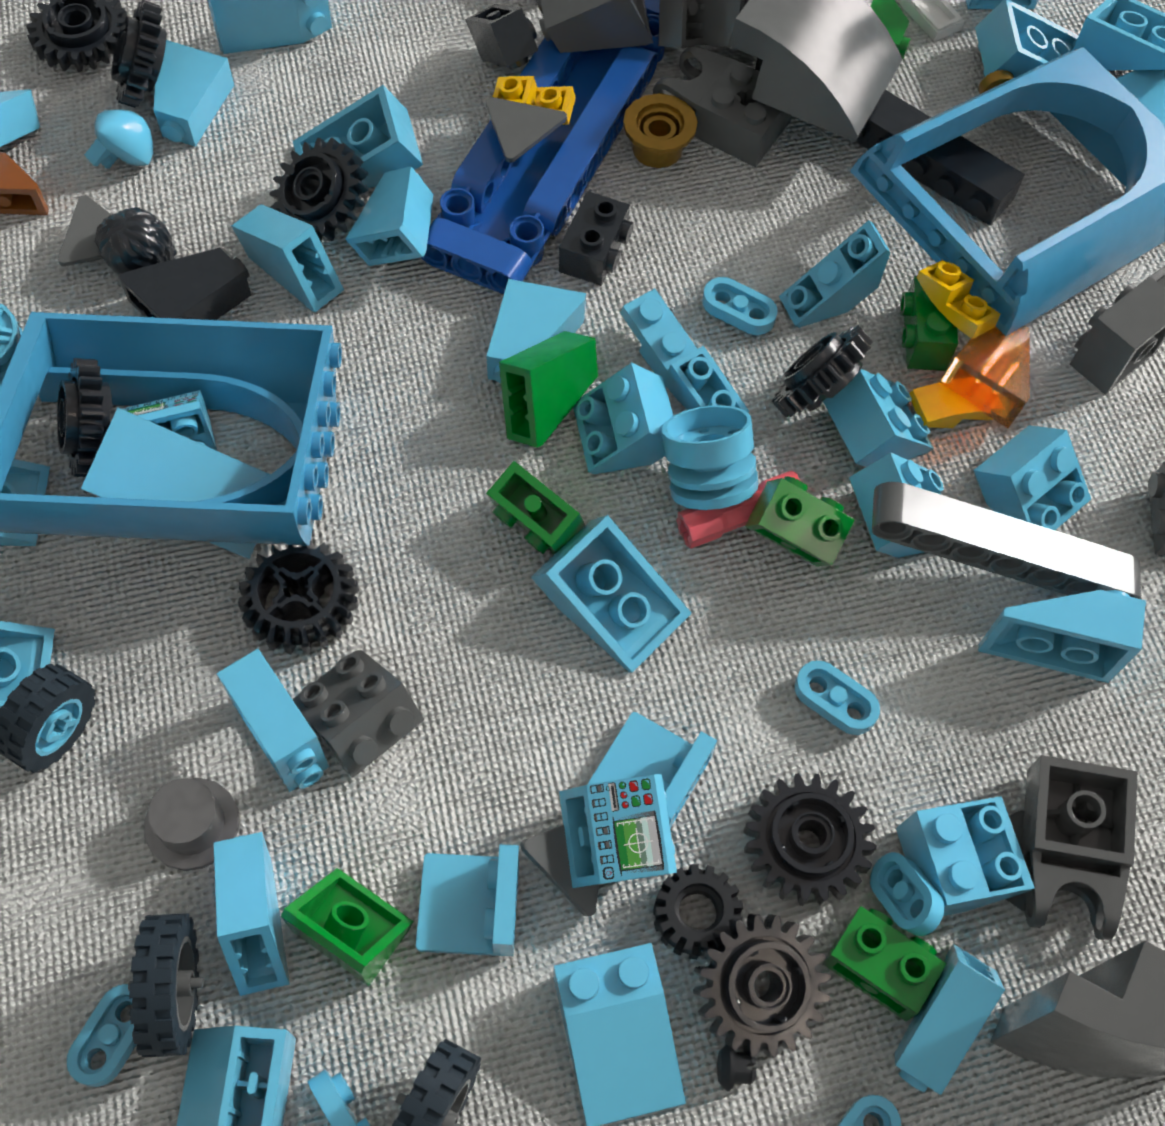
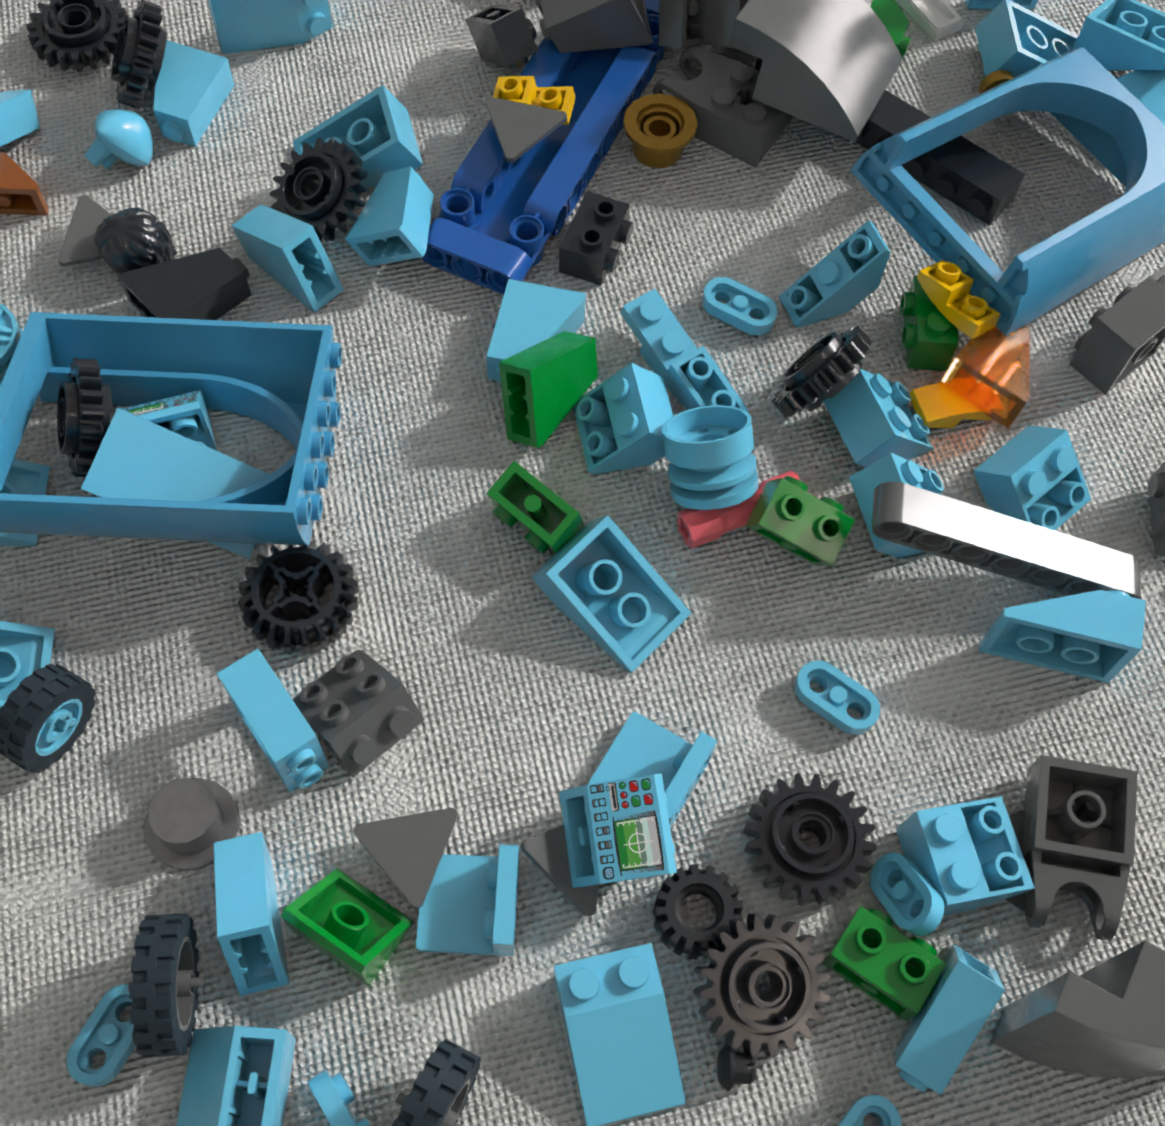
(409, 849): none -> dark grey piece

